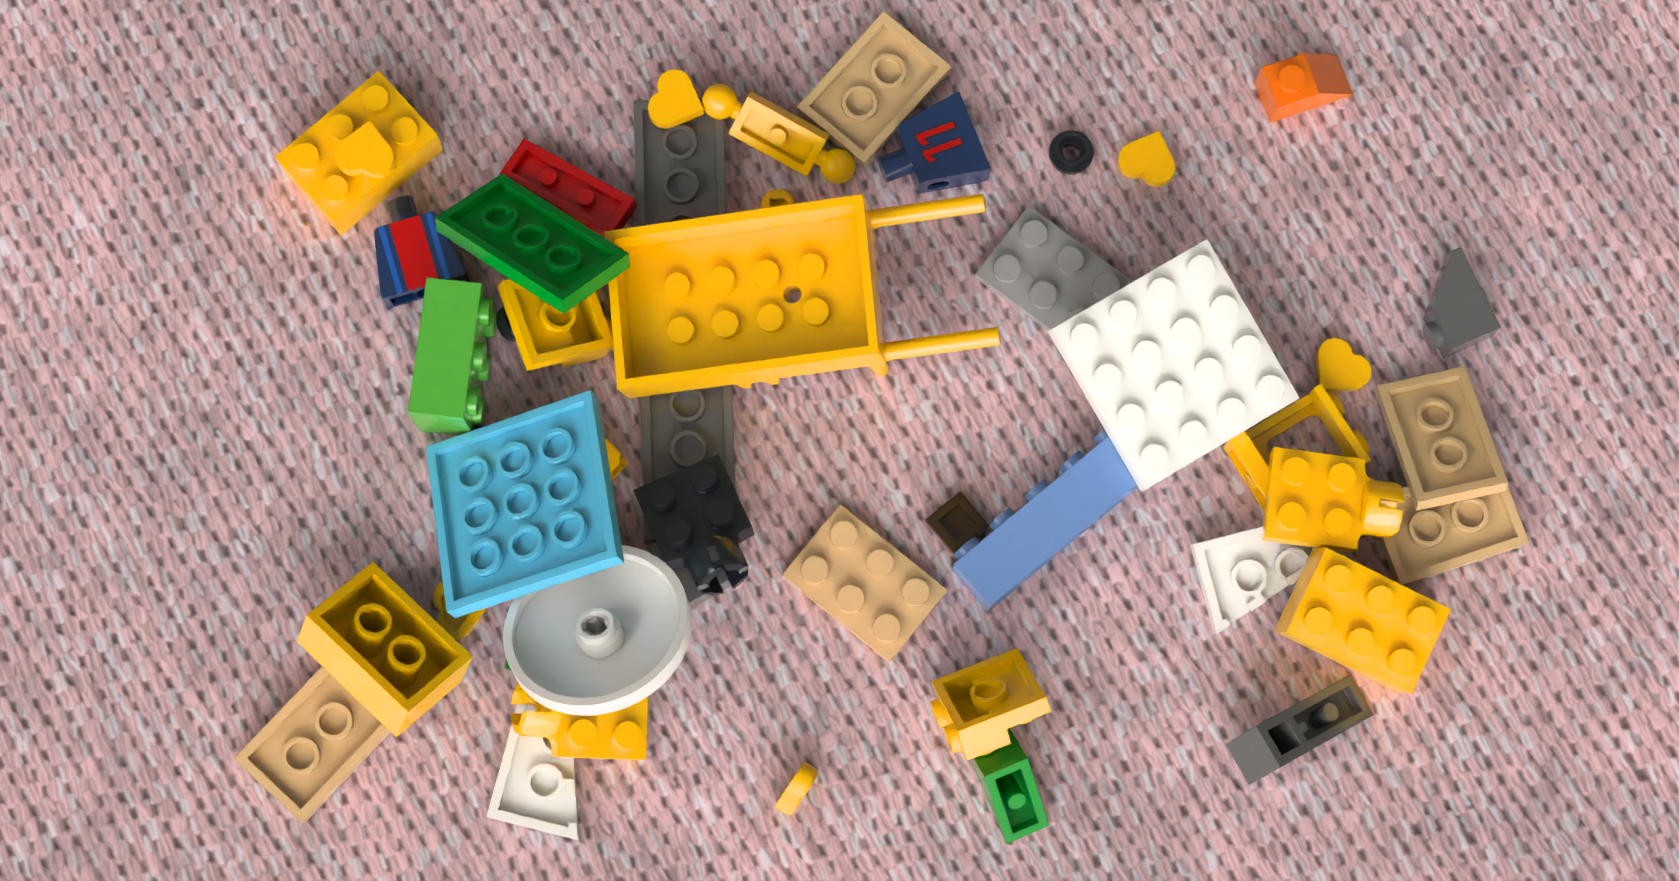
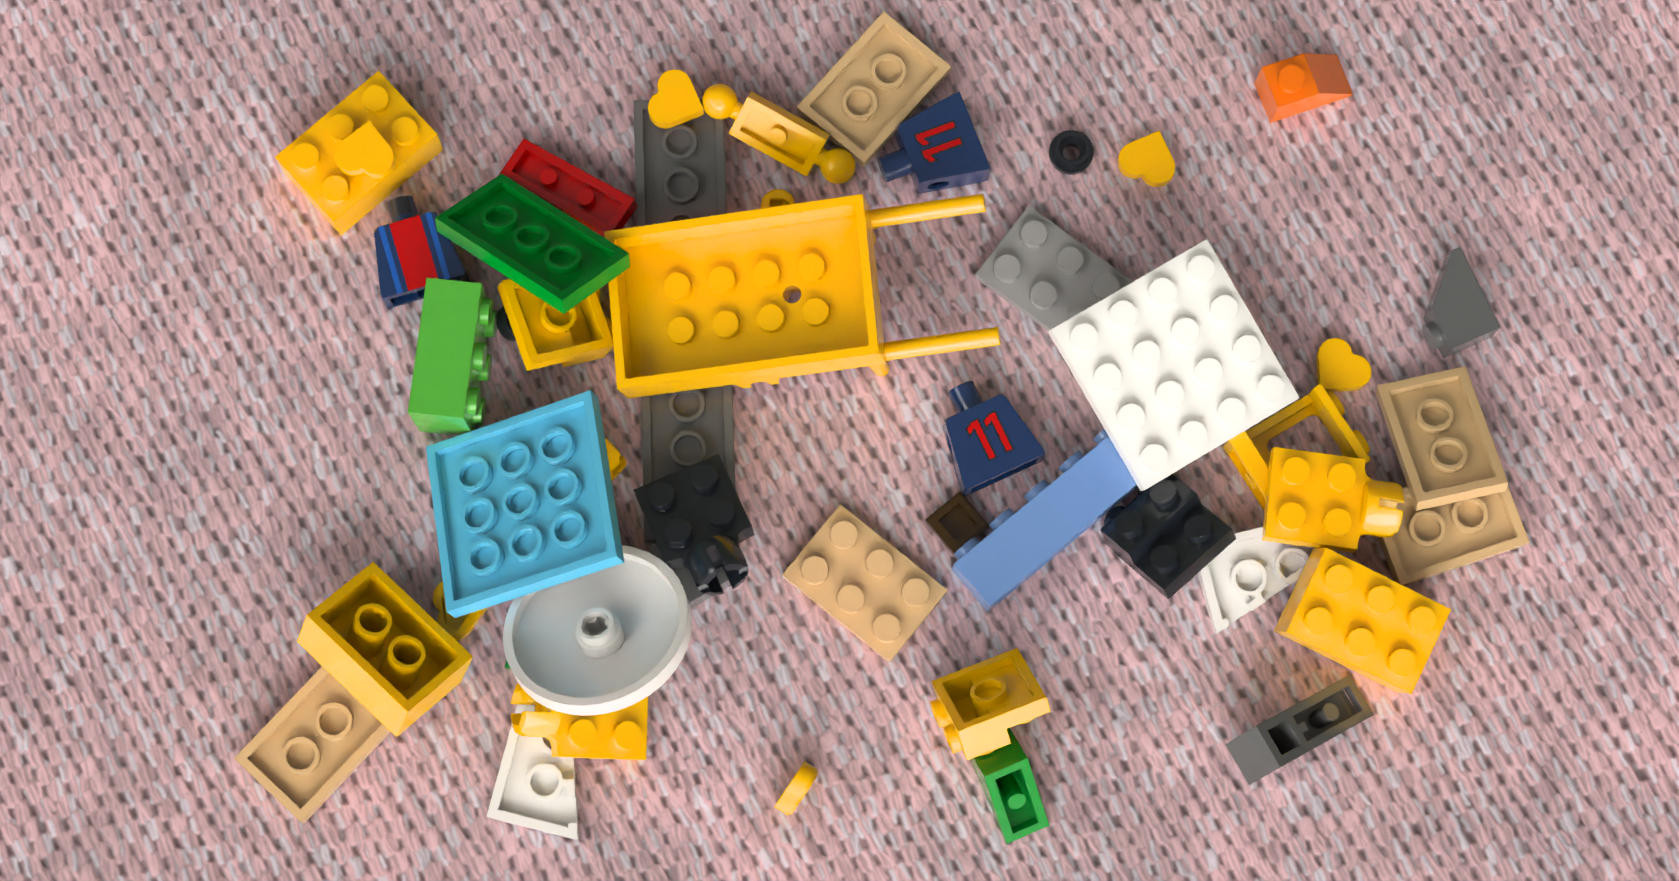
(987, 439): none -> dark blue torso
(1166, 534): none -> black plate

